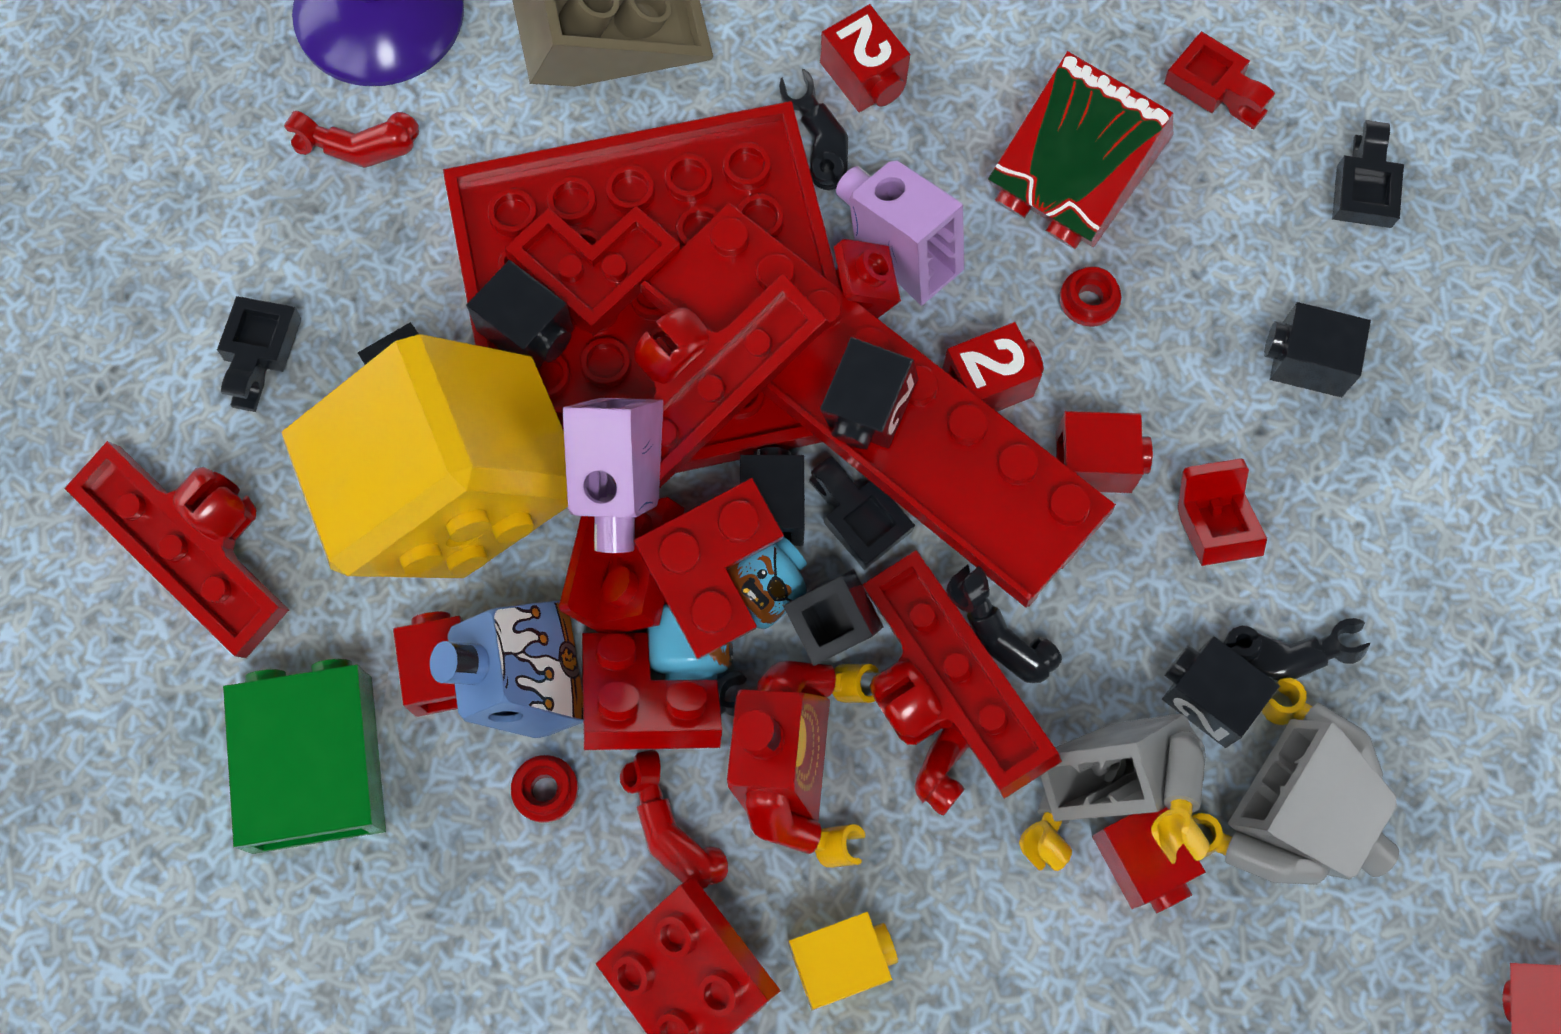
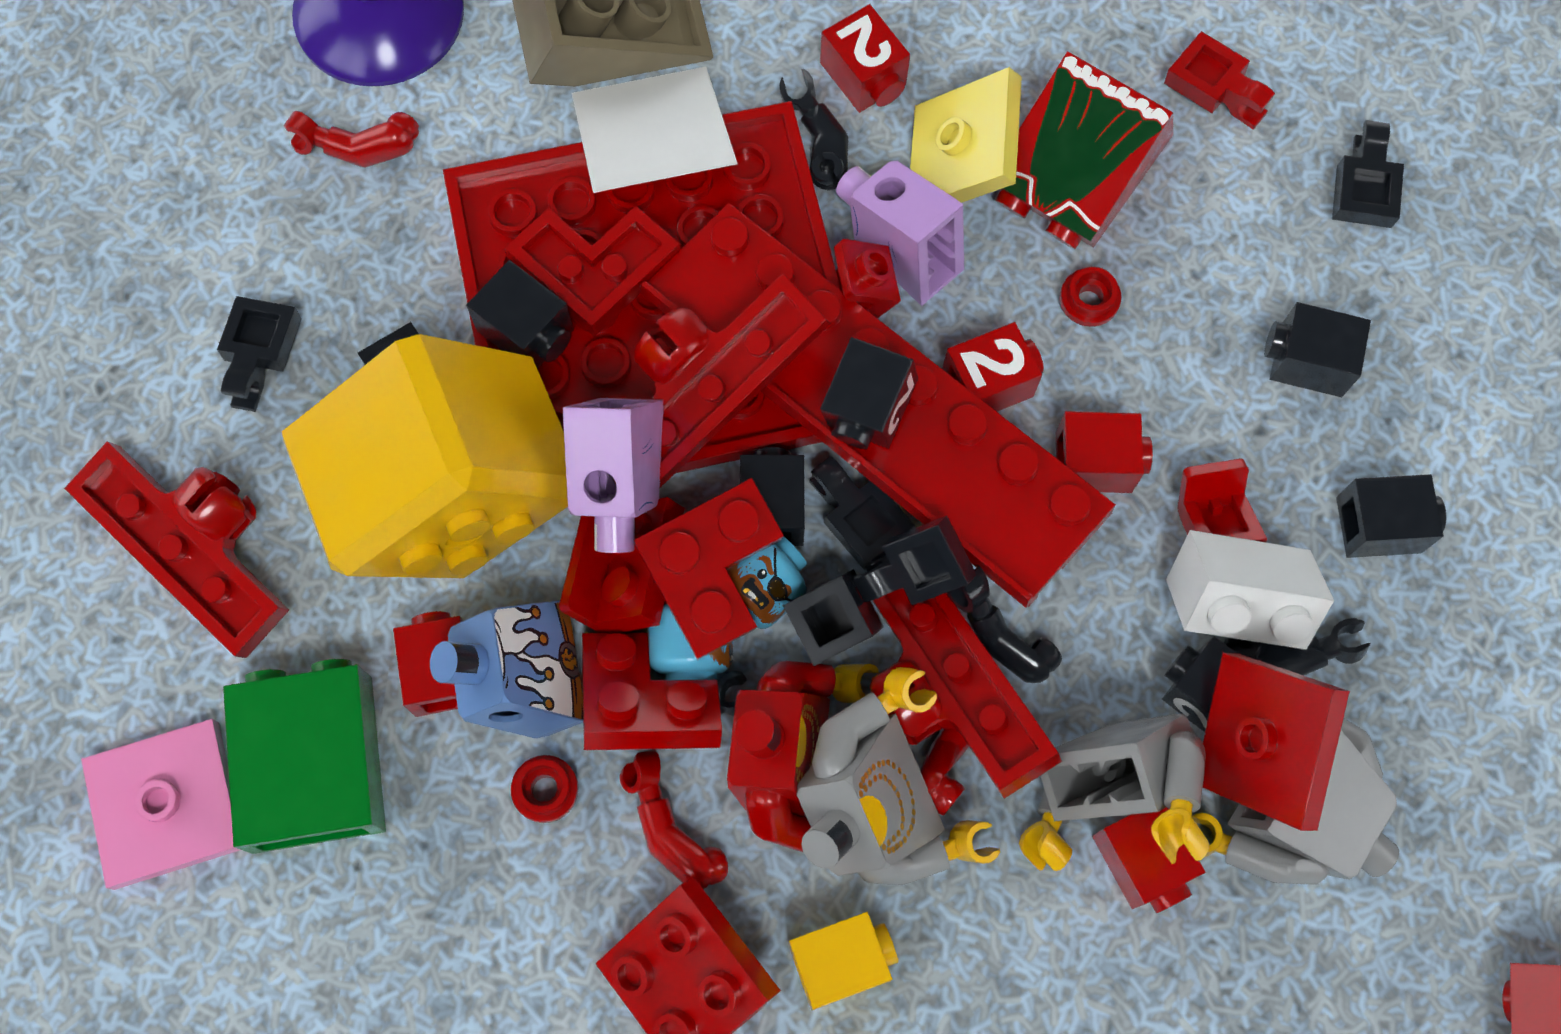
(160, 803): none -> bright pink plate
(652, 129): none -> white sticker
(871, 800): none -> light grey torso
(921, 562): none -> black plate
(969, 136): none -> light yellow plate
(1248, 590): none -> white brick
(1272, 739): none -> red plate
(1390, 516): none -> black brick

